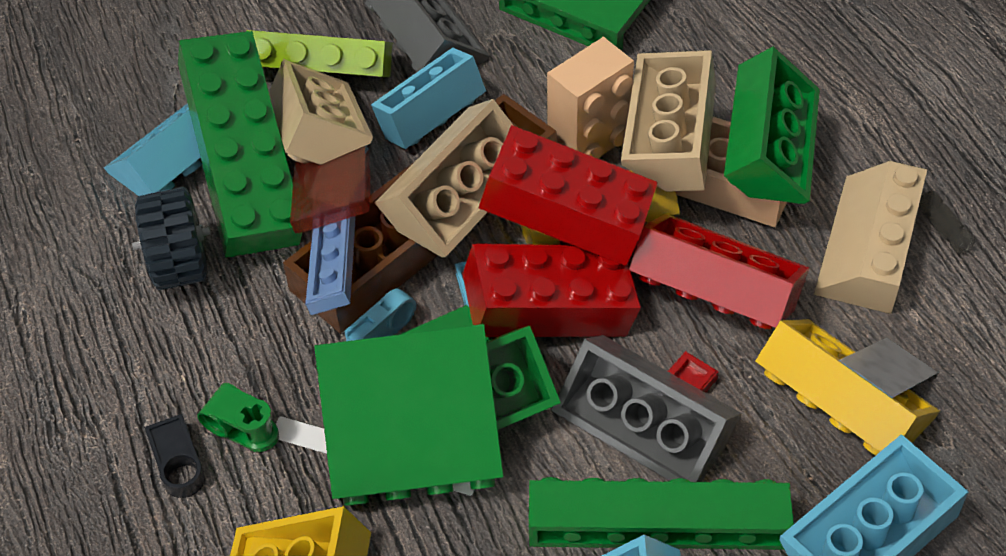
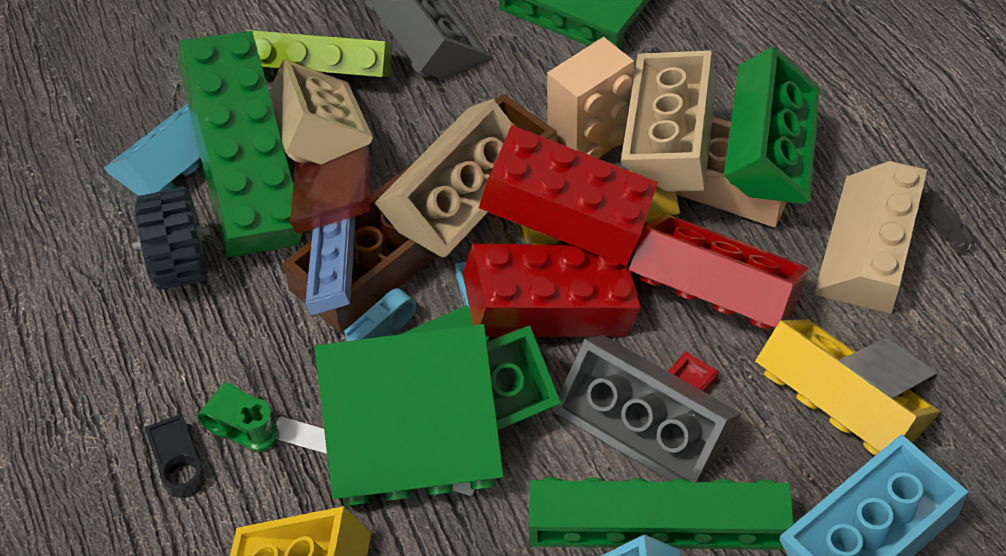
(429, 98): medium azure brick -> none

